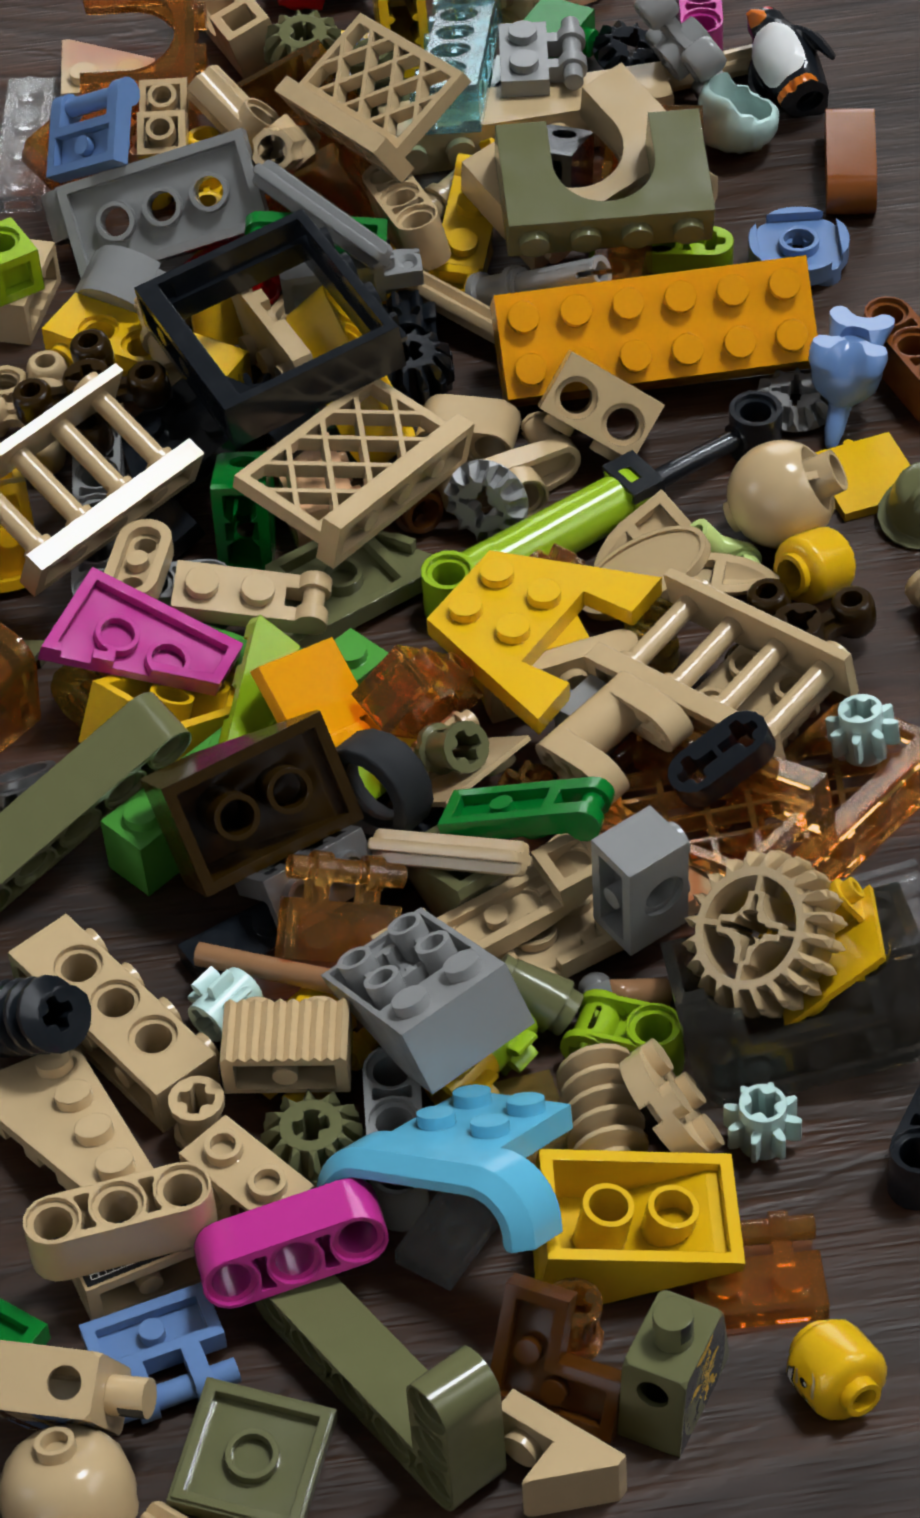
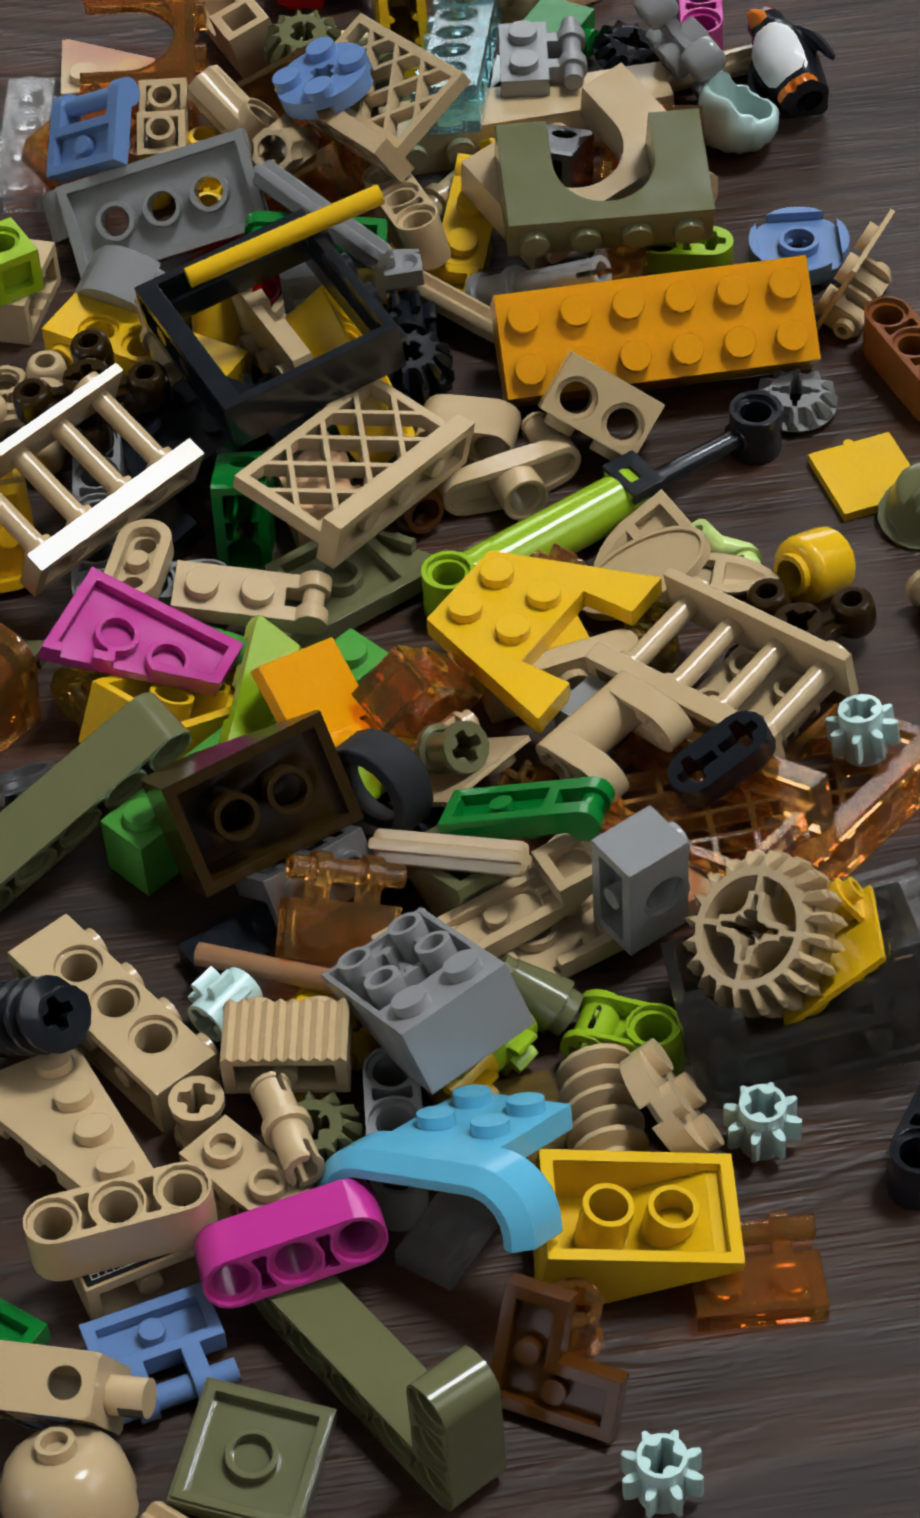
(284, 236): none -> yellow bar
(287, 1129): none -> tan pin
(324, 78): none -> medium blue plate
(503, 491): light grey gear -> none
(567, 1462): tan slope -> none
(644, 989): medium nougat arm -> none
(662, 1473): none -> light aqua gear
(684, 1353): olive torso -> none
(782, 491): tan brick -> none
(836, 1367): yellow head -> none
(848, 365): medium blue animal -> none
(850, 161): dark orange beam -> none
(861, 282): none -> tan hinge

